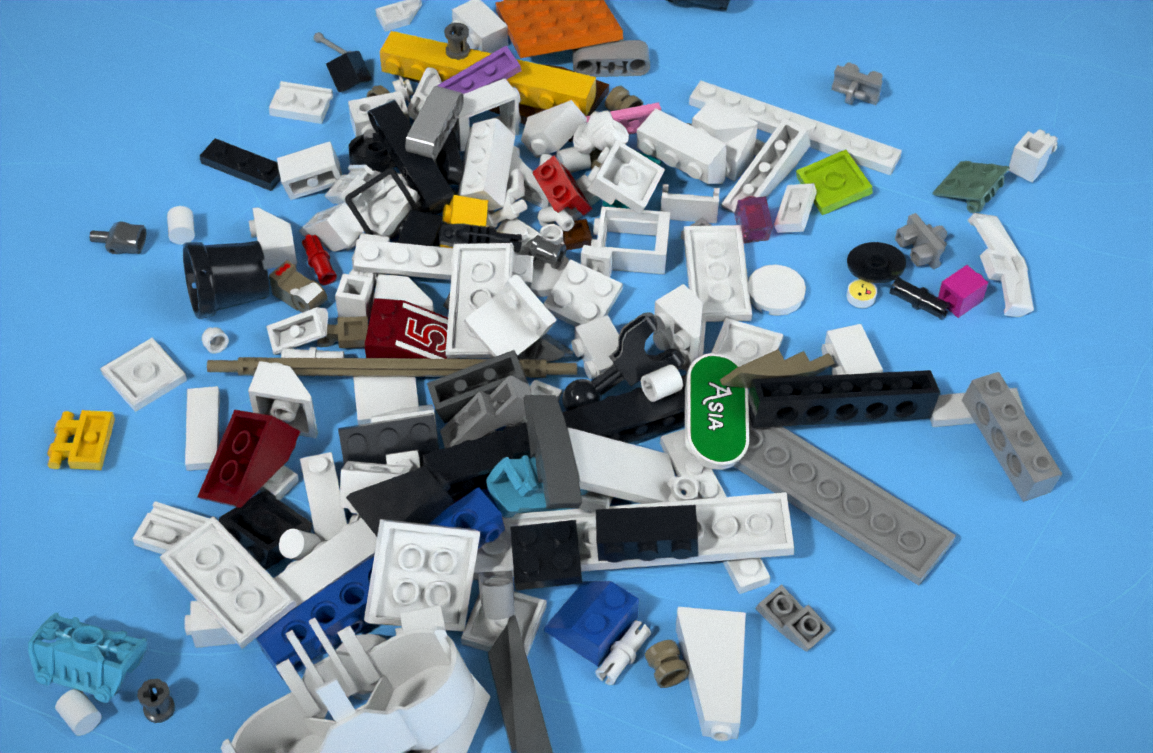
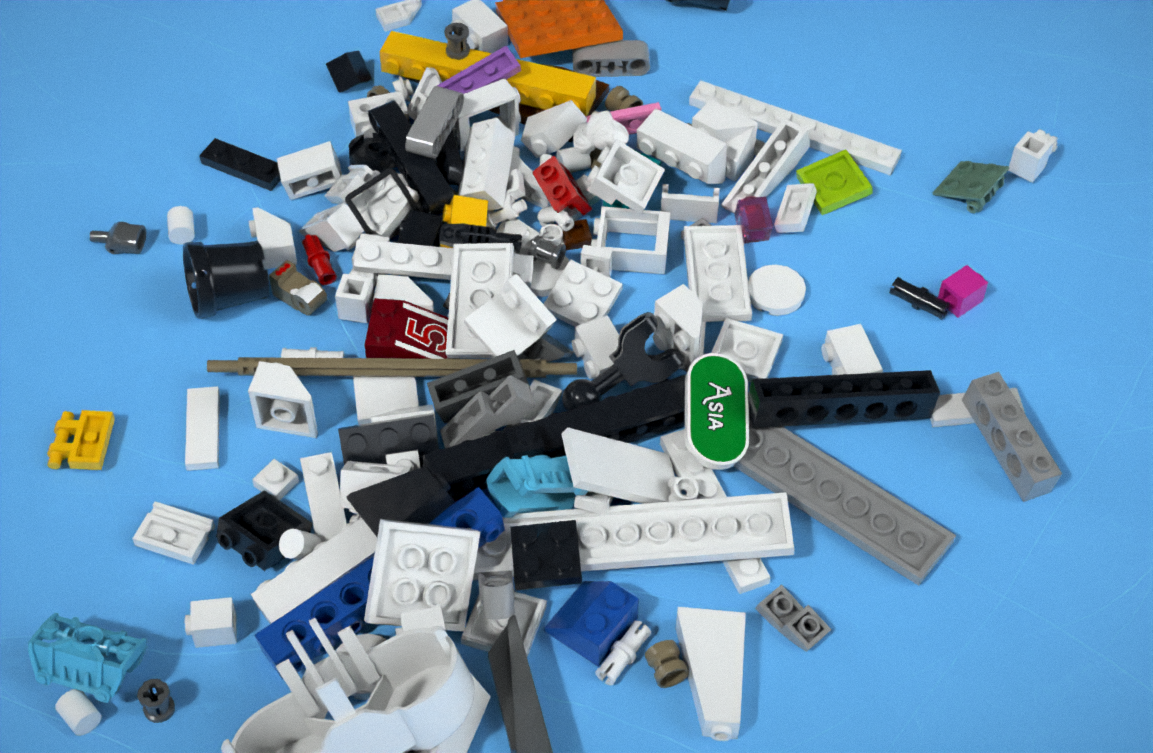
(143, 374): white tile -> none
(218, 339): white hinge -> none
(228, 582): white tile -> none
(247, 457): dark red slope -> none
(298, 329): white slope -> none
(301, 102): white plate -> none
(318, 37): light grey hinge -> none
(349, 333): dark tan plate -> none
(552, 451): dark grey slope -> none
(646, 533): black brick -> none
(661, 383): white piece -> none
(774, 366): dark tan slope -> none
(857, 85): light grey hips -> none
(861, 293): tile -> none
(876, 262): black dish -> none
(927, 241): light grey hips -> none
(1004, 264): white plate -> none

